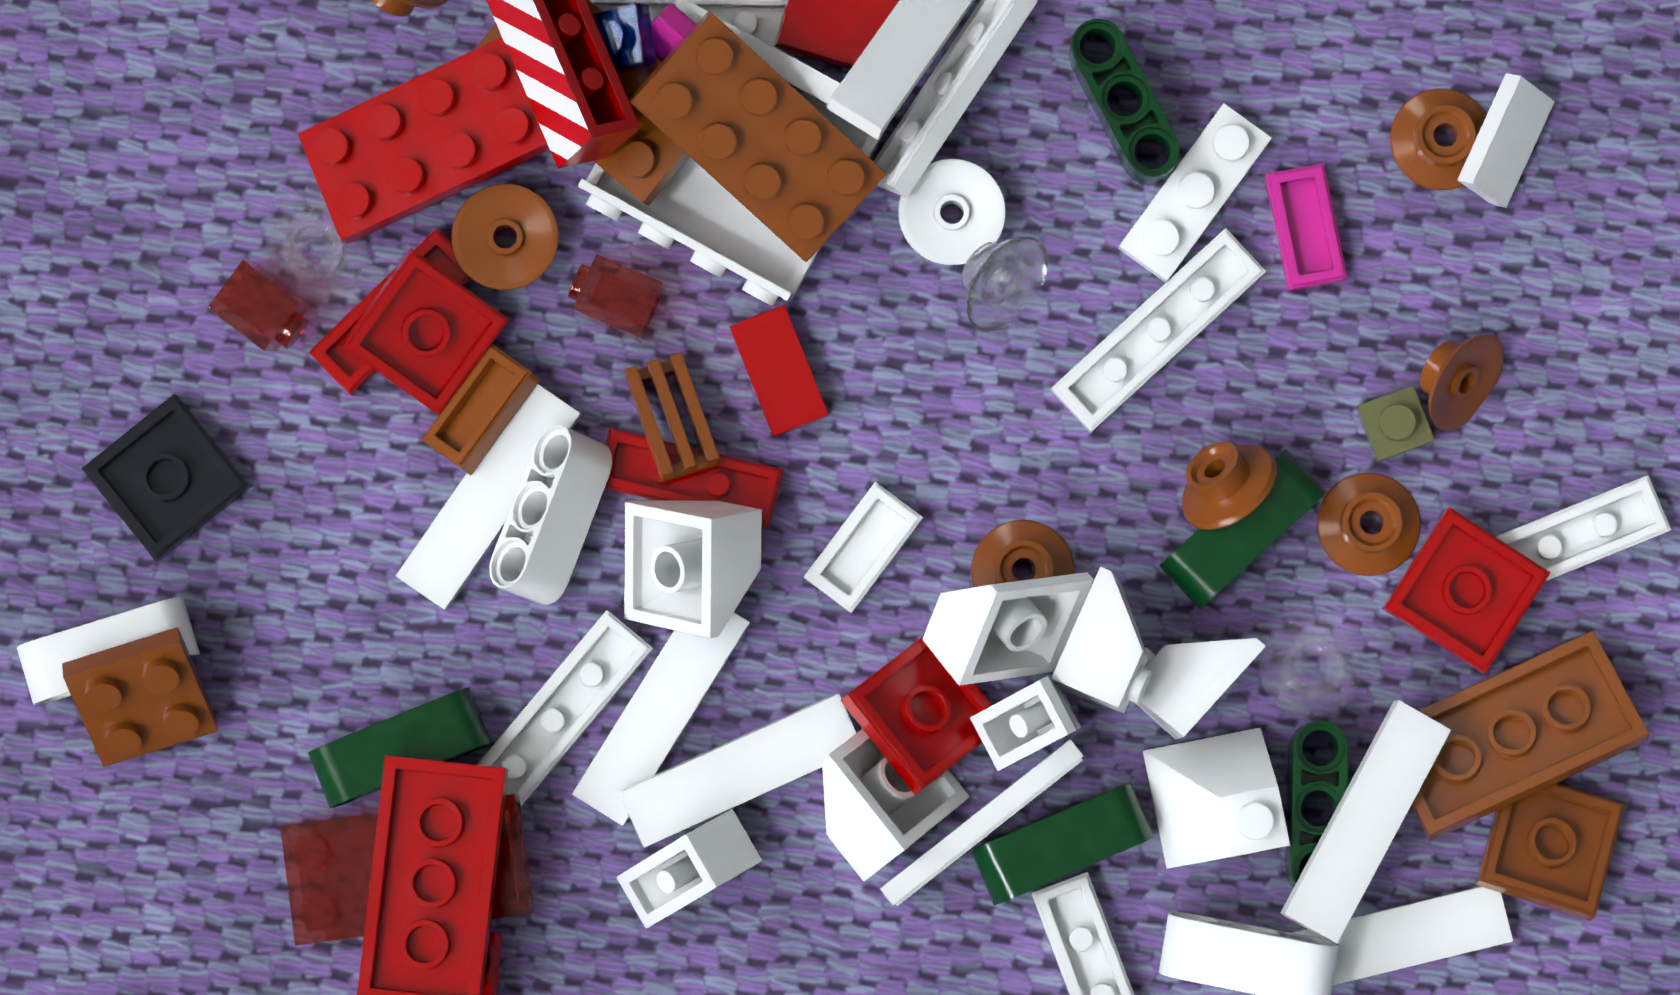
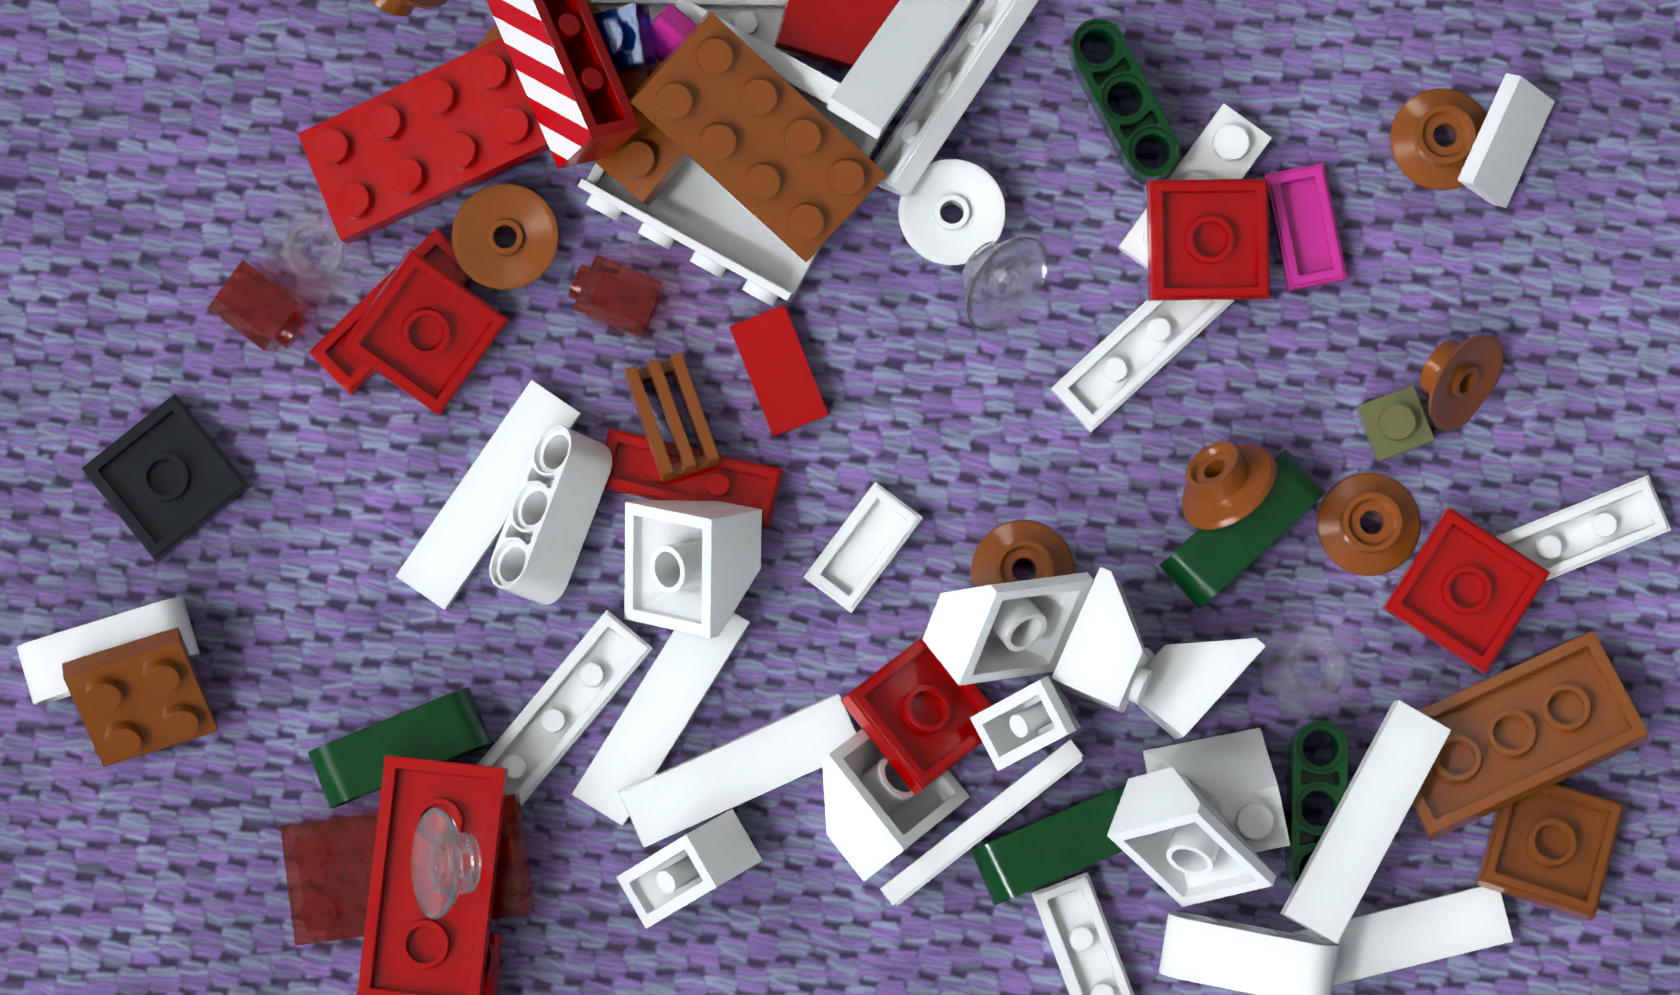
(443, 863): none -> clear piece
(481, 409): dark orange tile -> none
(1184, 840): none -> white slope
(1208, 239): none -> red tile

